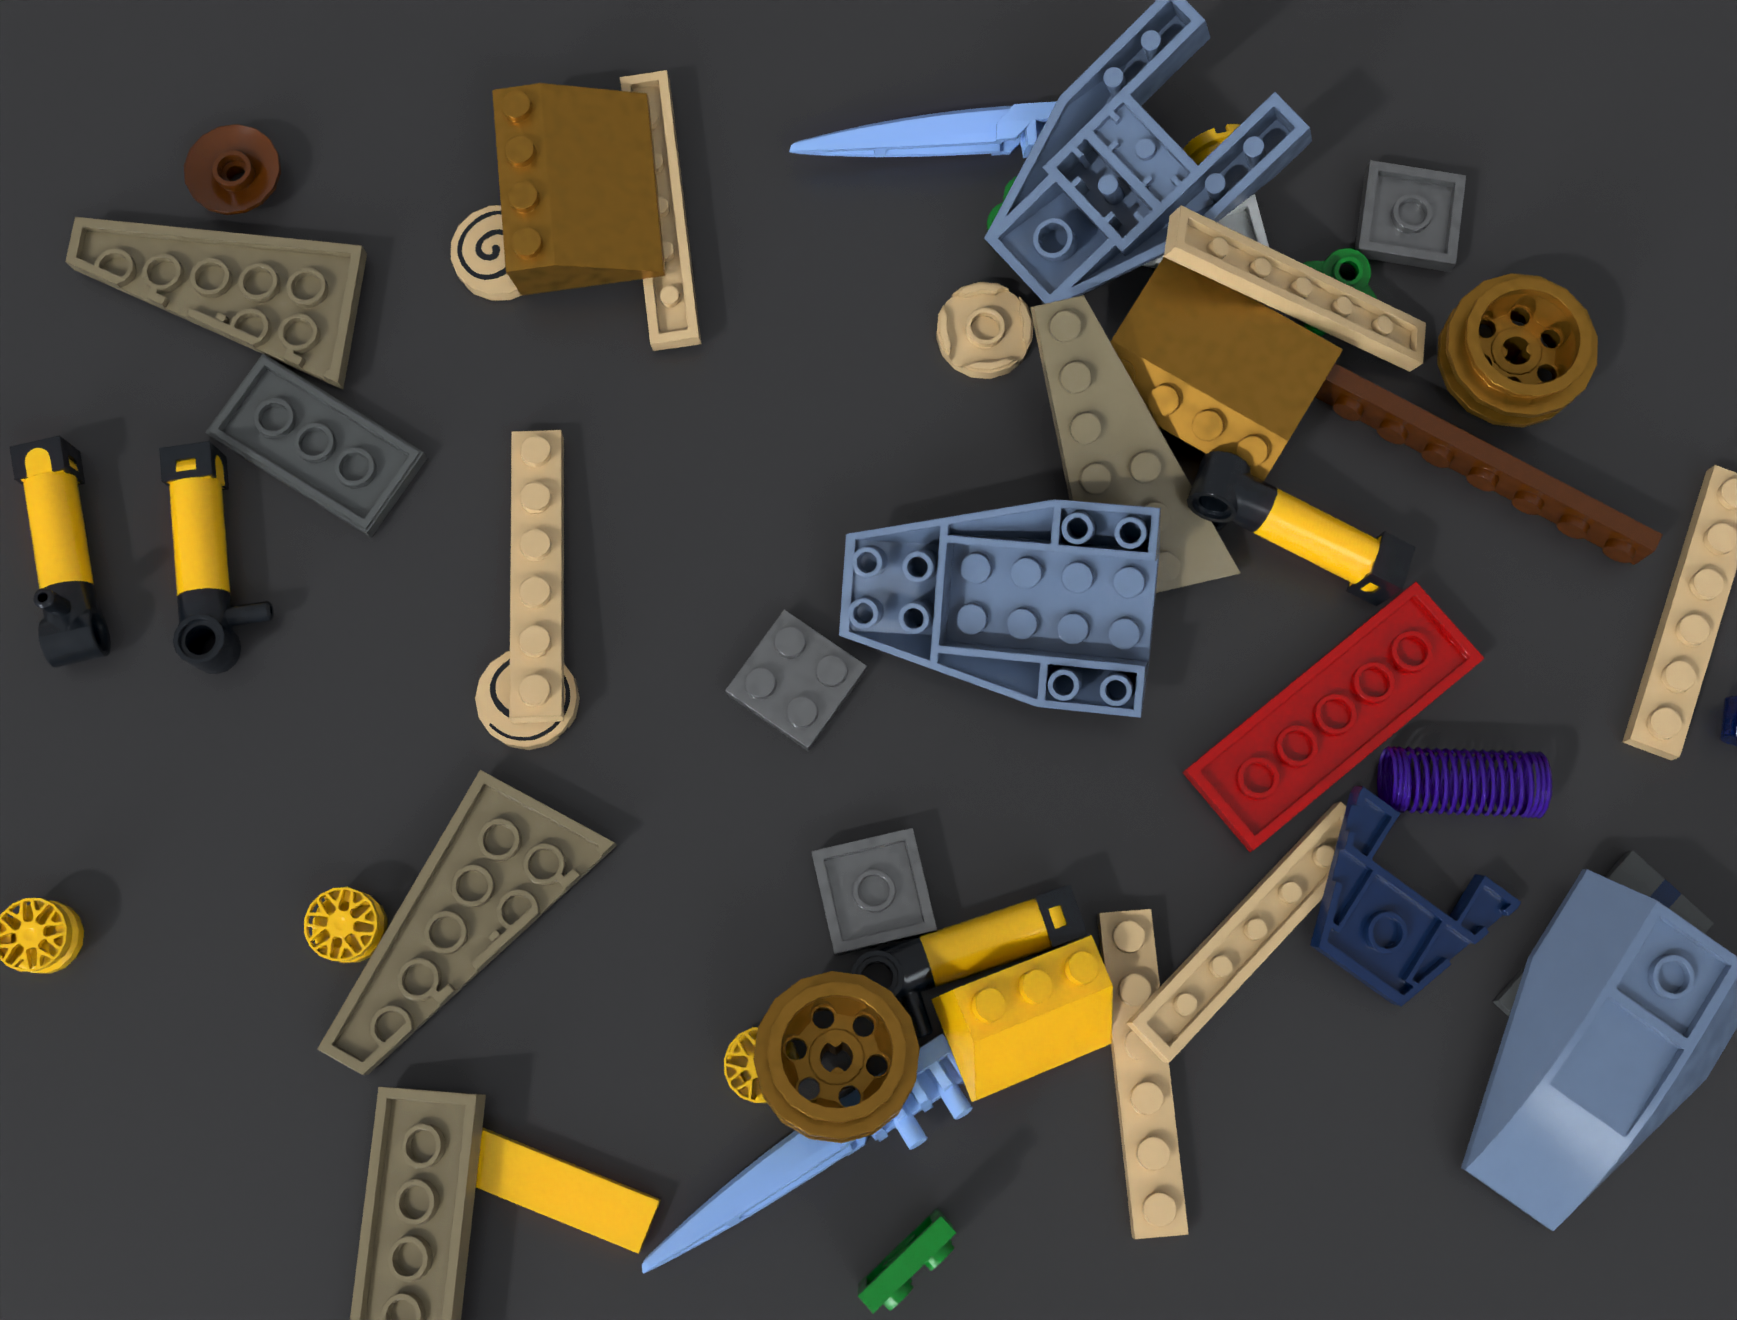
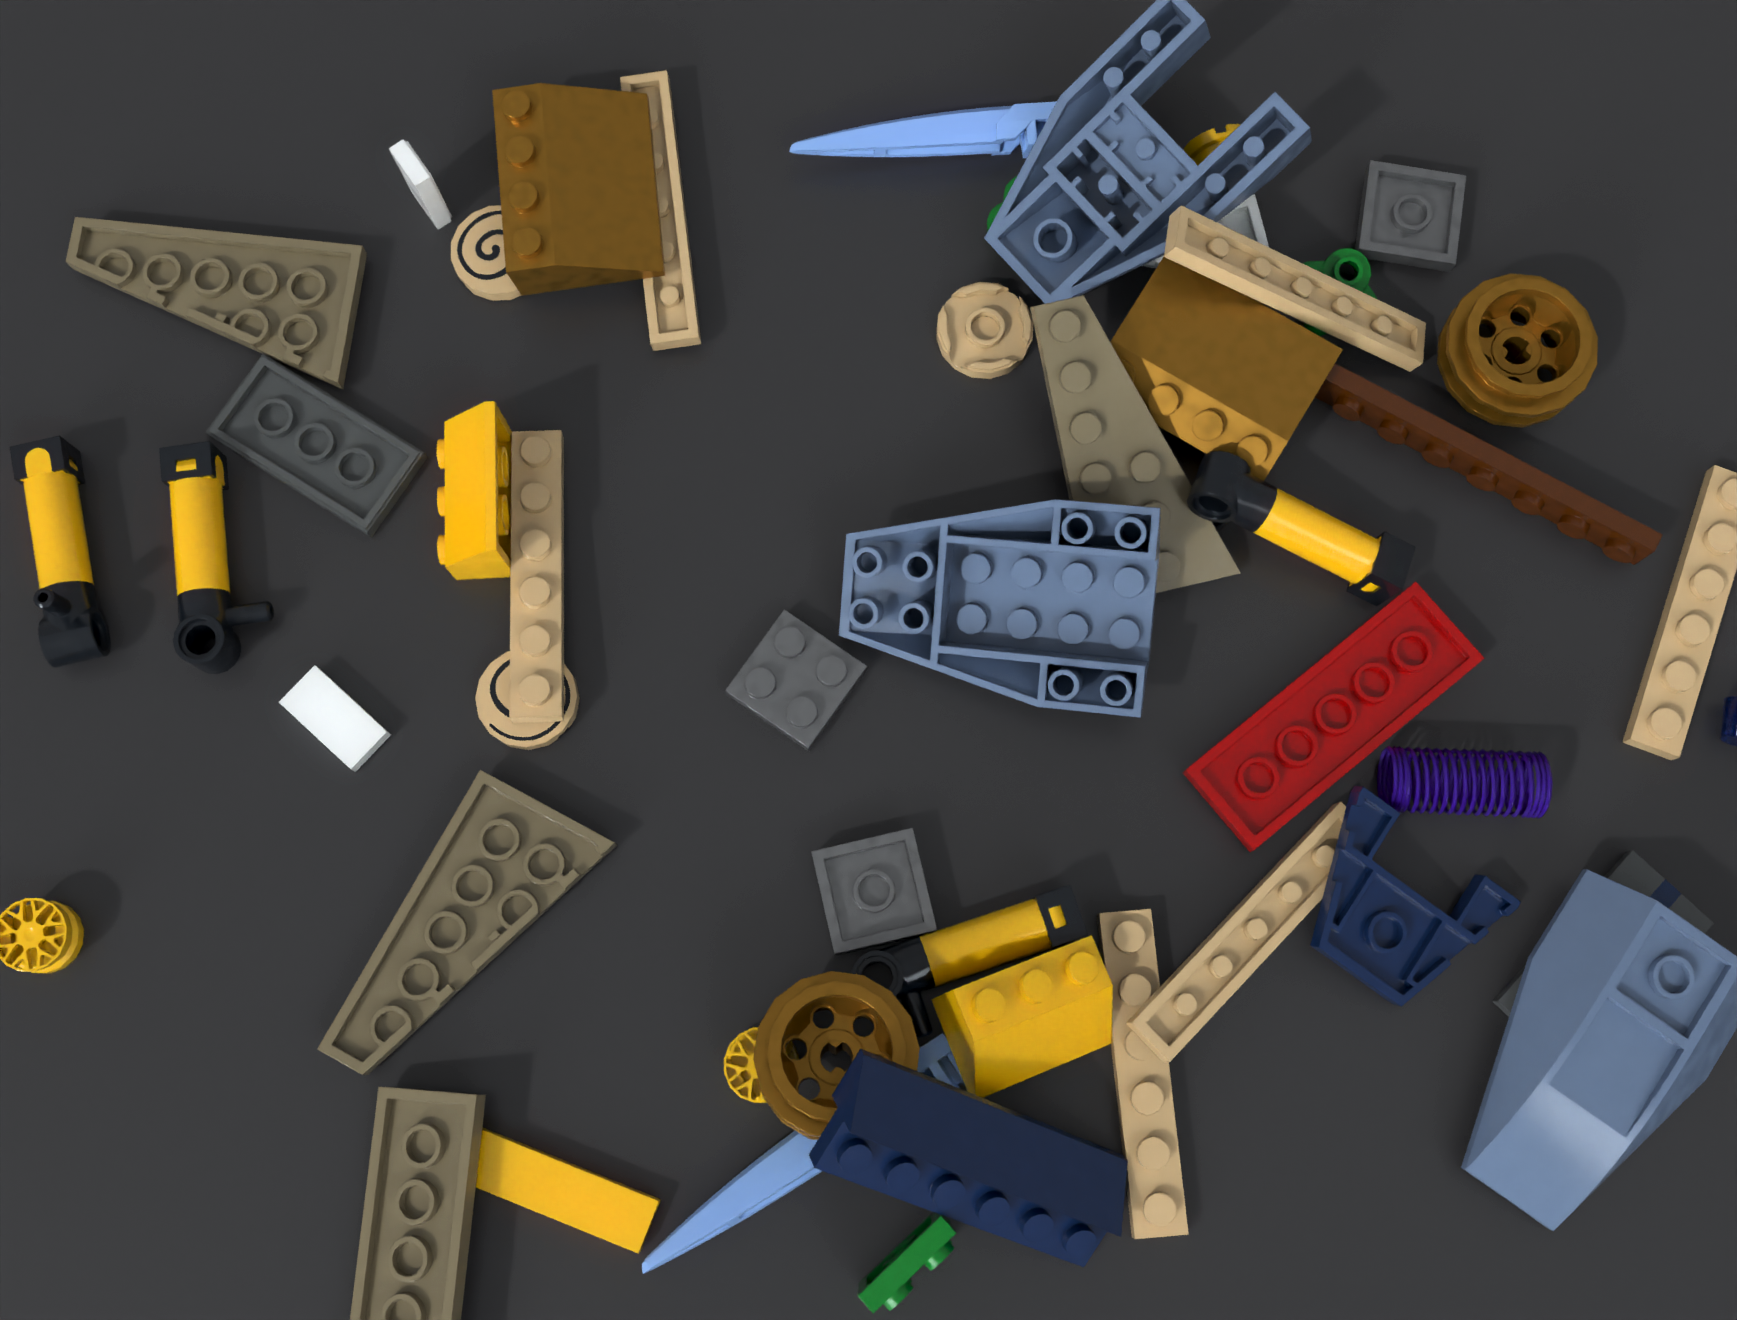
(222, 155): reddish brown dish -> none
(335, 718): none -> white tile
(345, 925): yellow wheel -> none
(421, 183): none -> white tile
(476, 494): none -> yellow slope
(971, 1160): none -> dark blue slope

